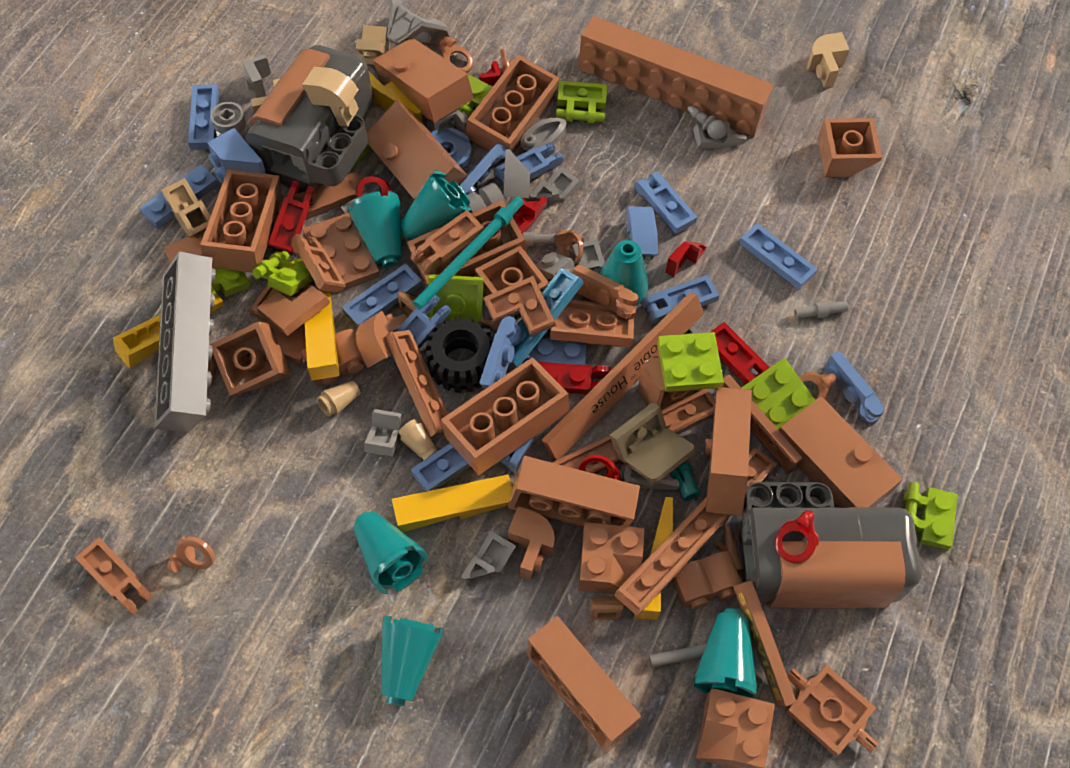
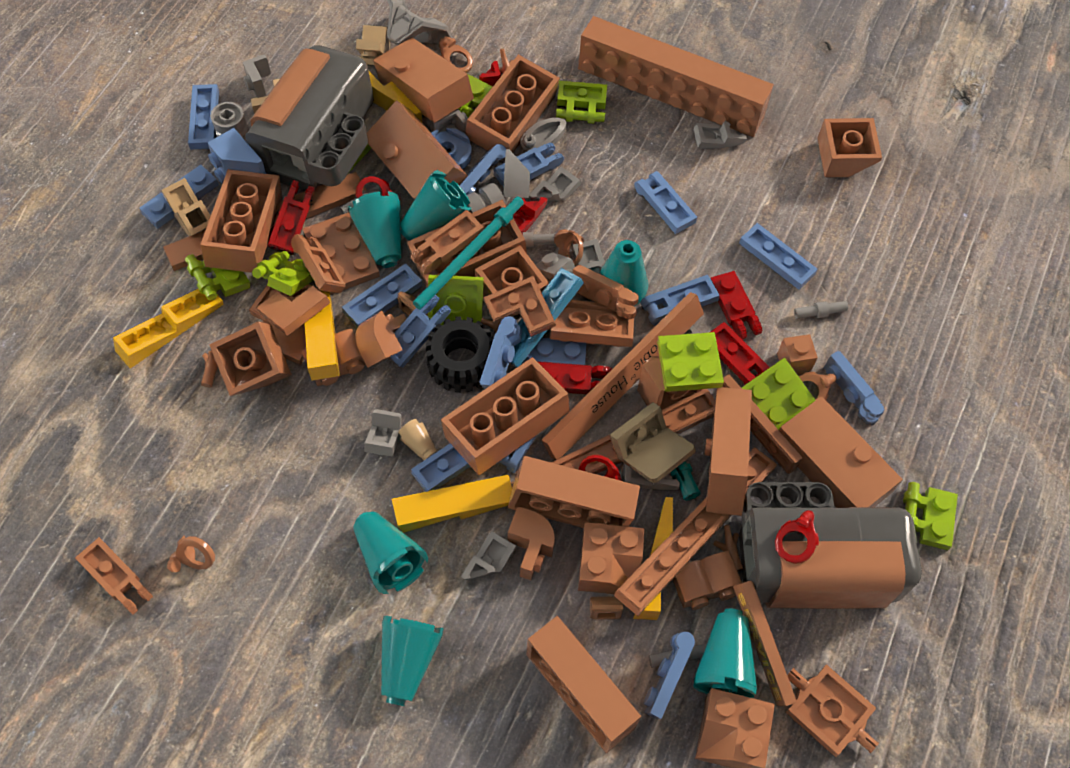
(184, 343): brick -> none
(332, 89): tan brick -> none
(337, 398): tan cone -> none
(418, 380): nougat tile -> none
(643, 229): medium blue slope -> none
(669, 673): none -> medium blue plate
(687, 250): red slope -> none
(716, 128): light grey bar -> none
(736, 304): none -> red hinge
(799, 353): none -> nougat brick
(826, 56): tan brick -> none

